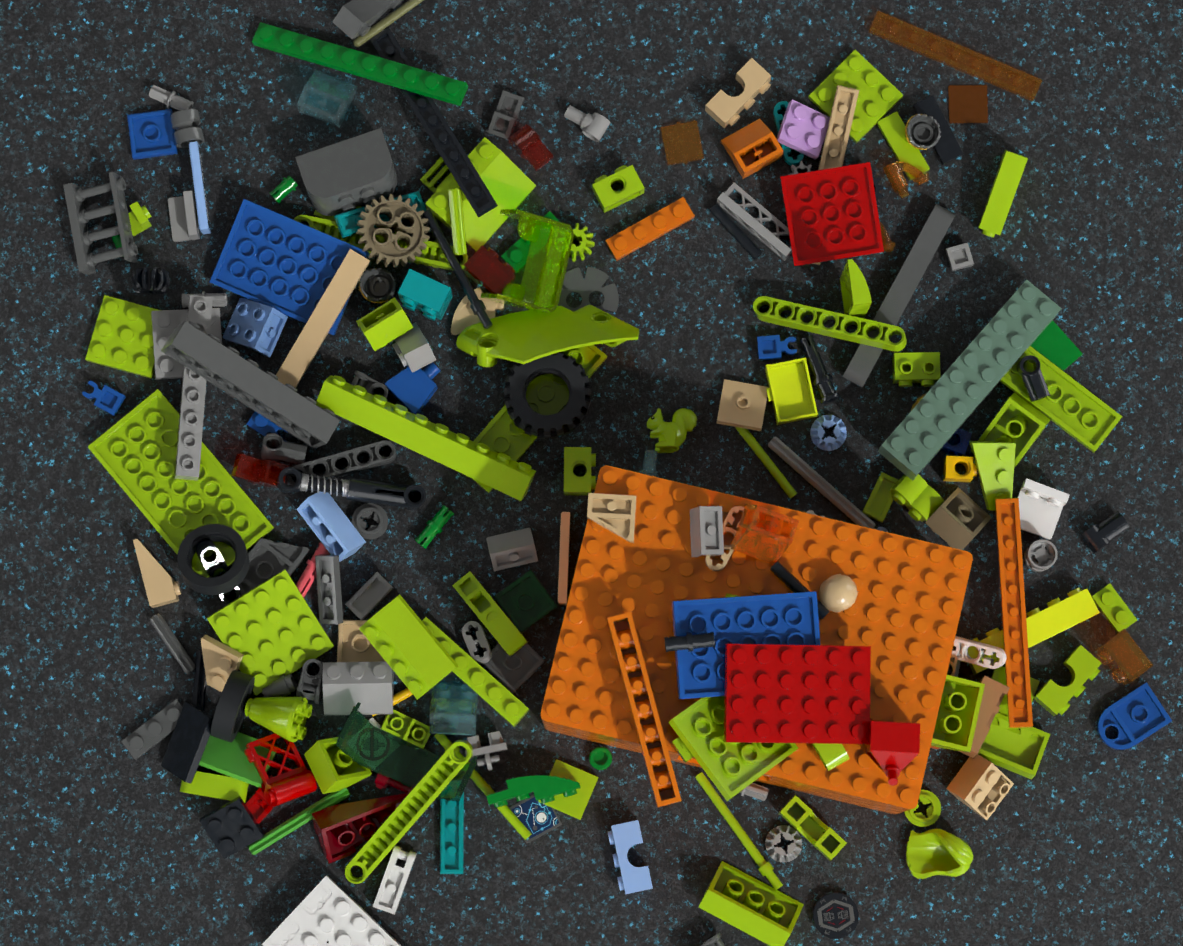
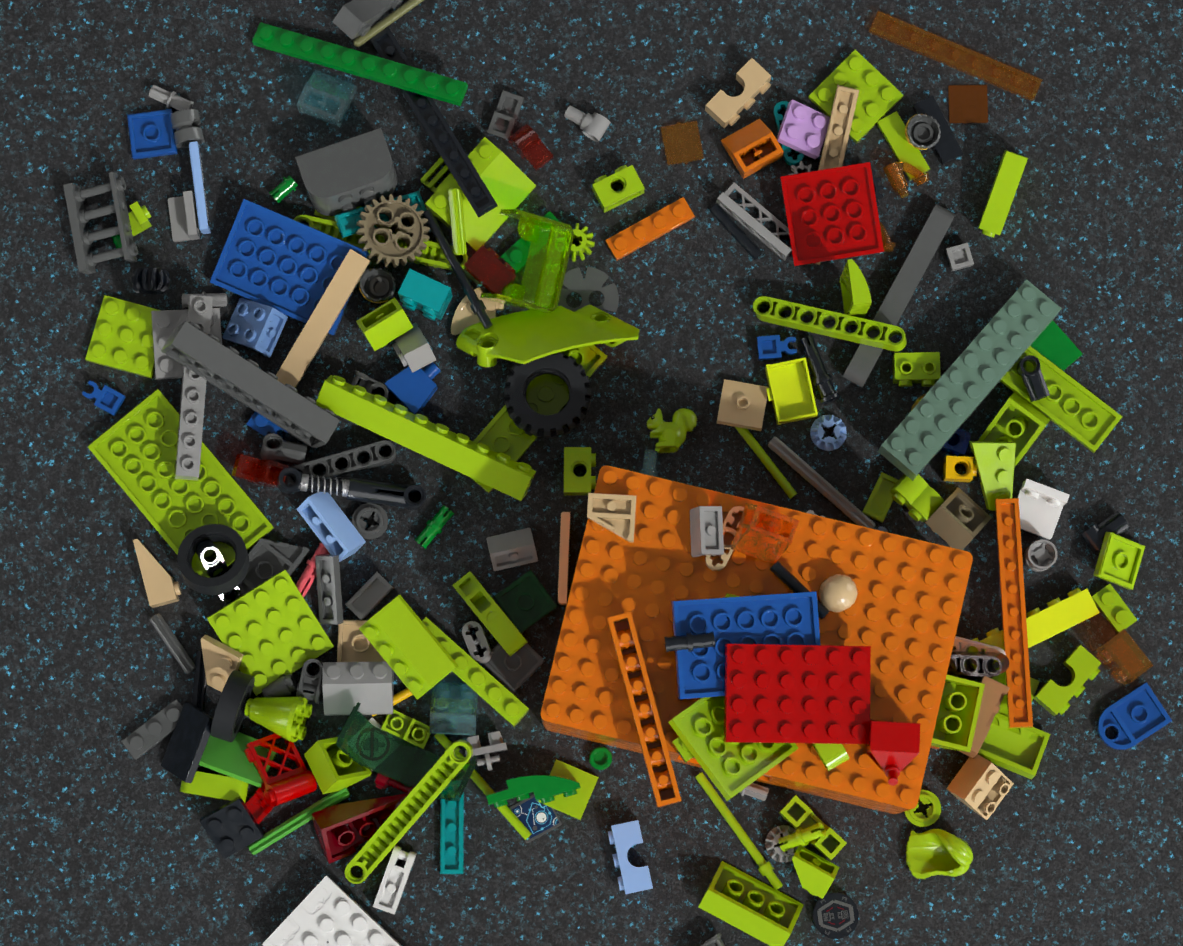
(802, 836): none -> lime pin
(814, 871): none -> lime slope
(983, 661): none -> black beam
(1119, 560): none -> lime tile

